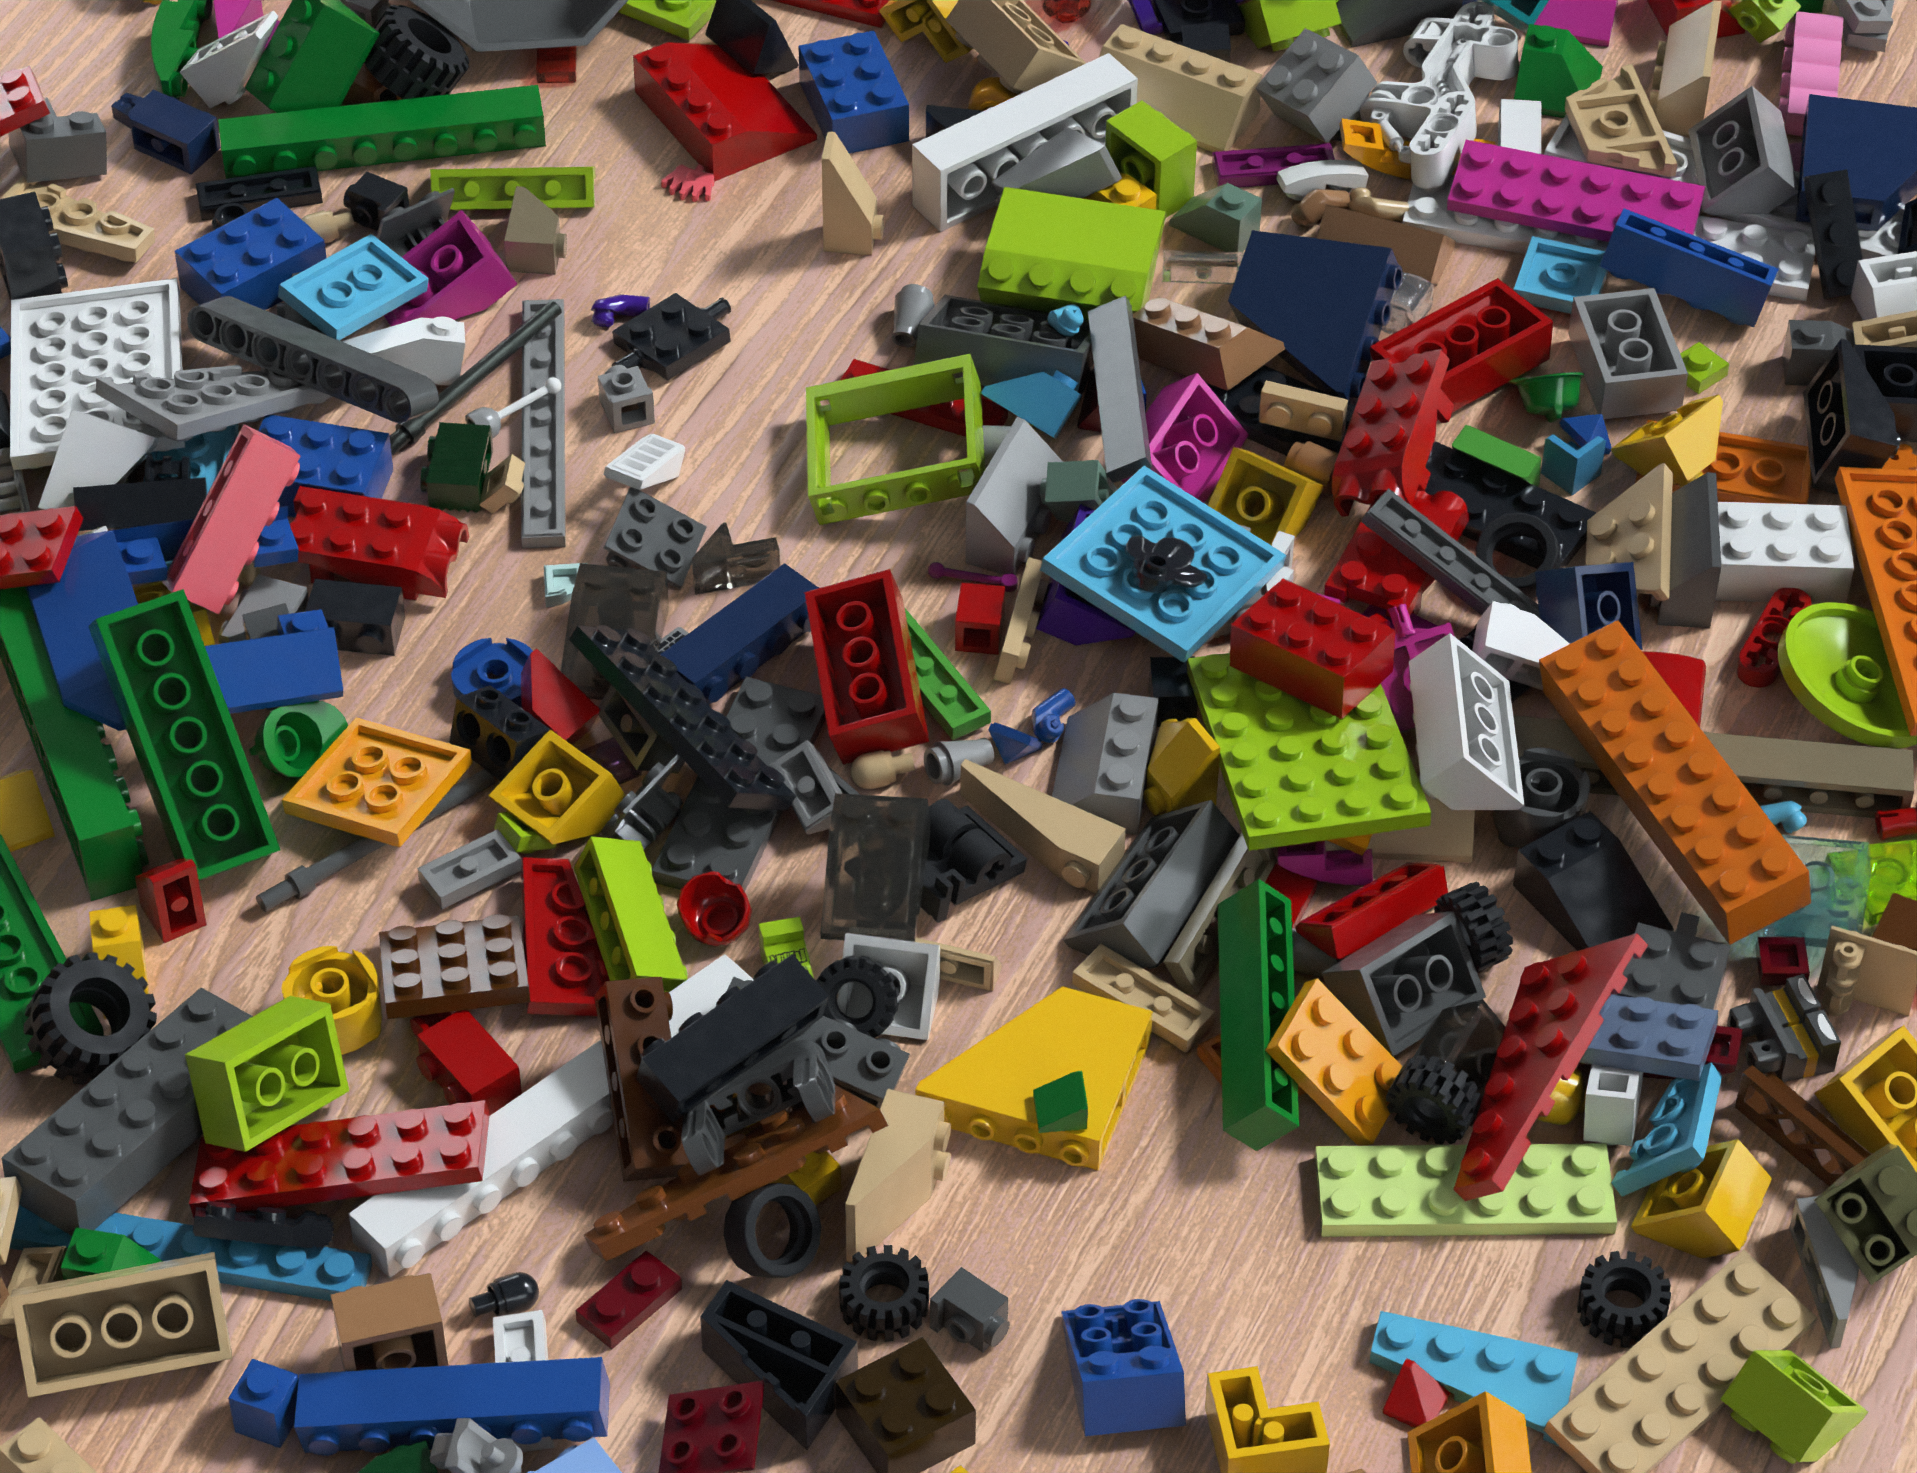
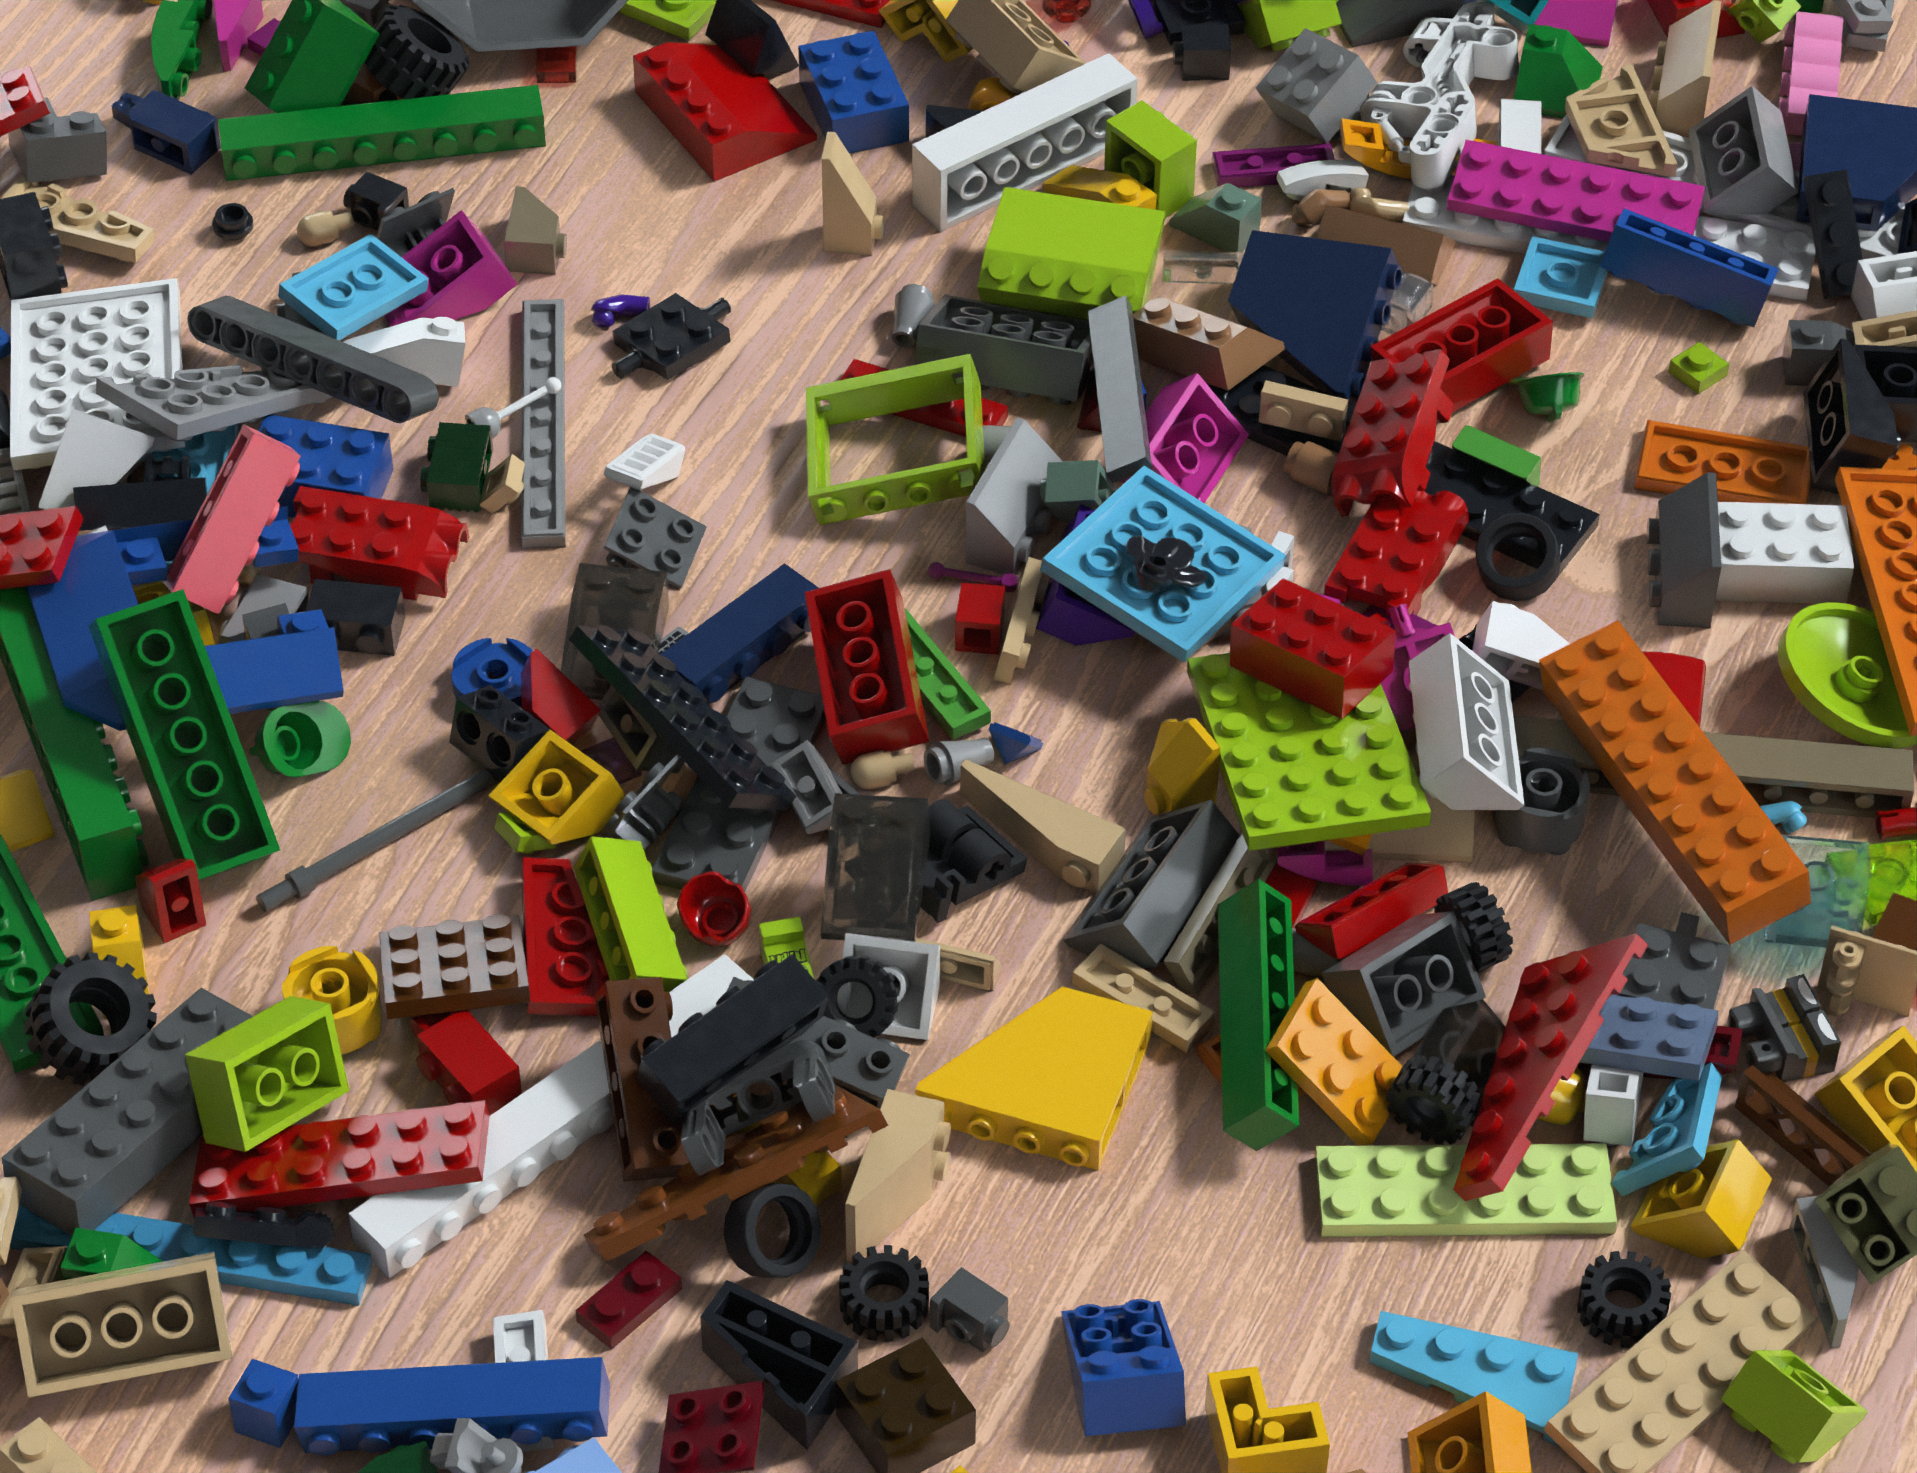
(227, 63): white slope -> none
(249, 256): blue brick -> none
(292, 187): black tile -> none
(377, 782): light orange plate -> none
(390, 1325): medium nougat brick -> none
(414, 429): pearl dark grey bar -> none
(469, 869): light grey plate -> none
(496, 186): lime fence -> none
(506, 1295): black cylinder -> none
(559, 583): light aqua tile -> none
(623, 388): light grey brick -> none
(689, 181): coral piece -> none
(728, 566): clear smoke slope -> none
(1038, 399): dark azure slope -> none
(1047, 715): blue arm -> none
(1062, 166): light grey slope -> none
(1062, 1104): green slope -> none
(1066, 319): medium azure arm -> none
(1108, 758): light grey slope -> none
(1173, 689): black brick -> none
(1189, 87): tan slope -> none
(1264, 495): yellow slope -> none
(1415, 1396): red slope -> none
(1442, 556): dark grey tile -> none
(1571, 465): dark azure panel -> none
(1586, 428): blue slope -> none
(1586, 884): black slope -> none
(1589, 598): dark blue slope -> none
(1627, 353): light grey brick -> none
(1637, 531): tan wing -> none
(1681, 441): yellow slope -> none
(1757, 644): red beam -> none
(1781, 959): dark red plate -> none

